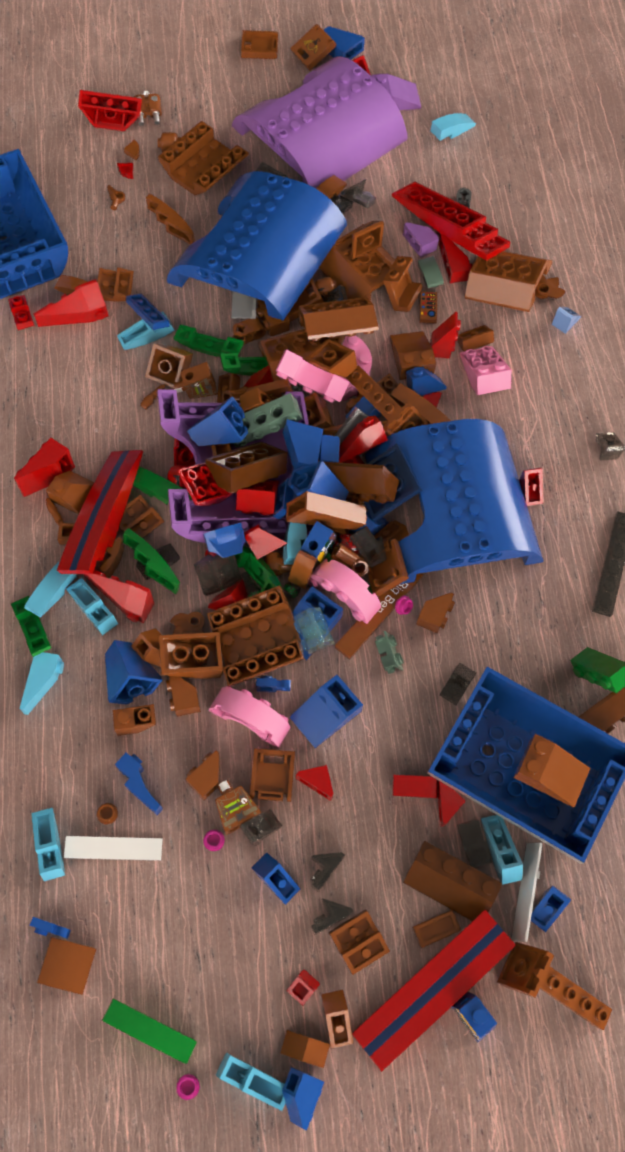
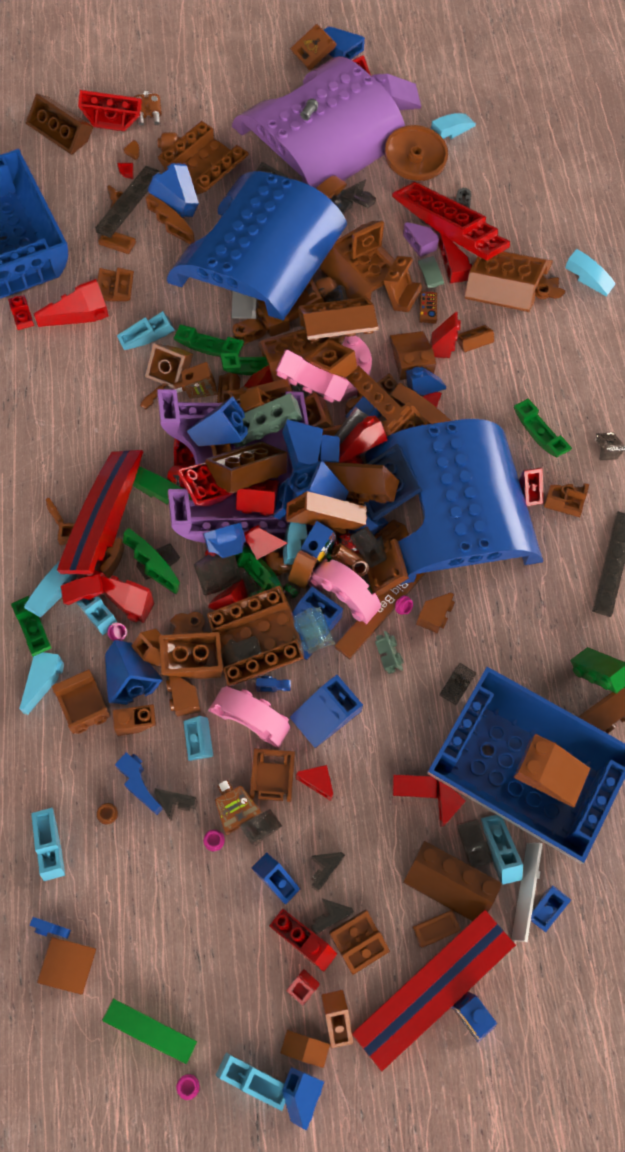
(44, 467): red slope -> none
(58, 124): none -> reddish brown slope
(67, 284): dark orange slope -> none
(69, 491): dark orange slope -> none
(81, 702): none -> dark orange panel
(85, 588): none -> red slope
(113, 848): white piece -> none
(117, 631): none -> dark pink plate
(118, 242): none -> dark orange tile
(126, 202): none -> clear smoke plate
(140, 517): dark orange slope -> none
(147, 311): blue tile -> none
(171, 799): none -> clear smoke slope
(175, 189): none -> blue slope
(198, 738): none -> medium azure slope
(205, 777): dark orange slope -> none
(238, 651): none -> clear smoke slope
(263, 44): dark orange container -> none
(303, 940): none -> red slope
(311, 106): none -> dark grey pin
(416, 153): none -> dark orange dish
(486, 370): bright pink slope -> none
(530, 970): dark orange bracket -> none
(539, 430): none -> green slope
(565, 319): medium blue slope -> none
(567, 498): none -> dark orange slope
(590, 272): none -> medium azure slope

